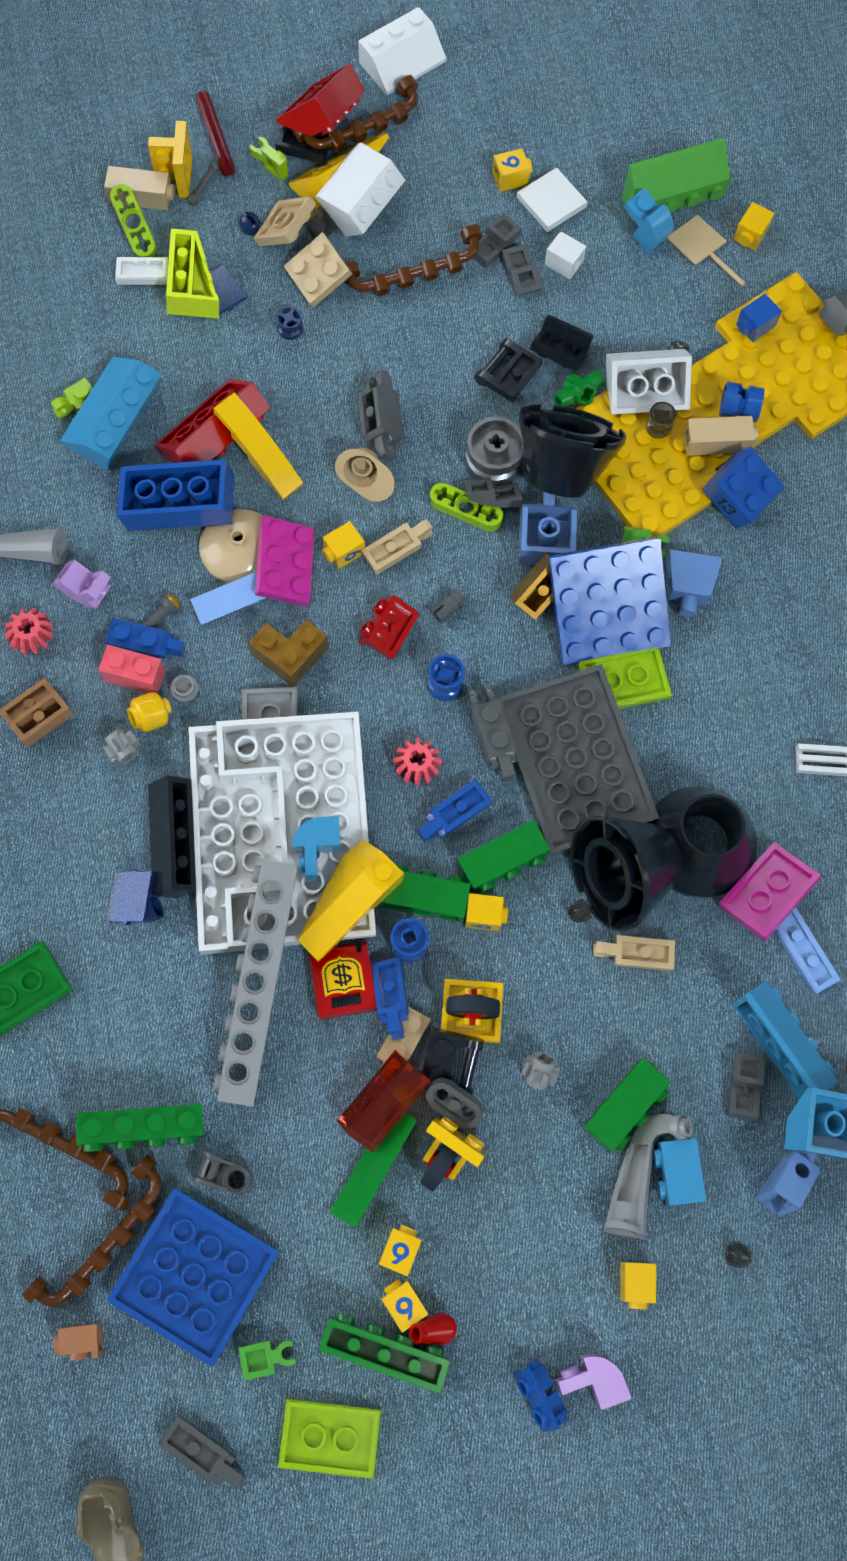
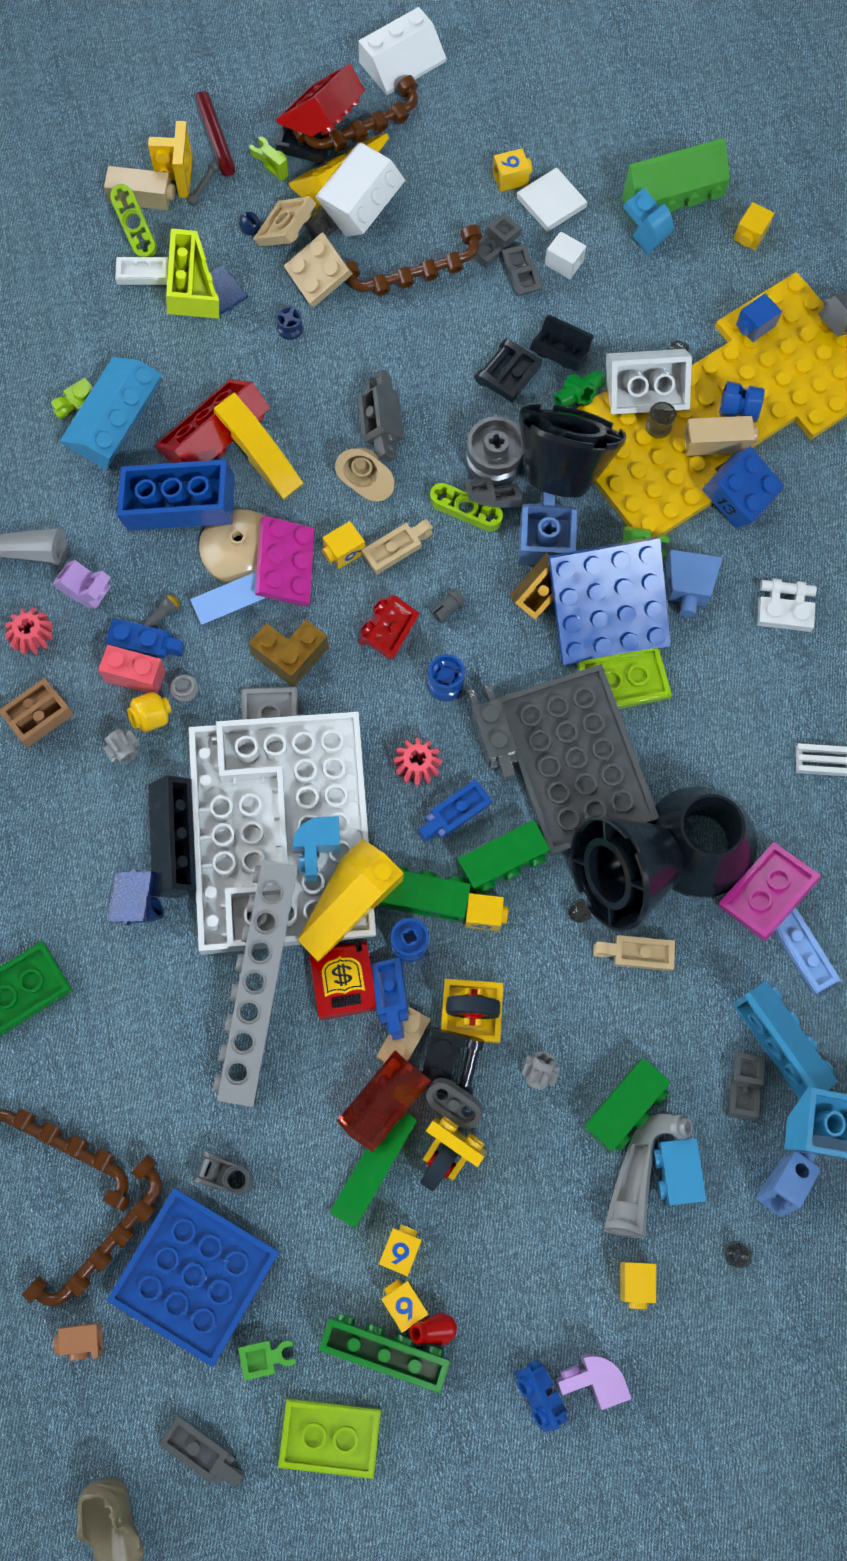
(139, 1125): green brick -> none
(698, 241): tan piece -> none
(786, 613): none -> white plate

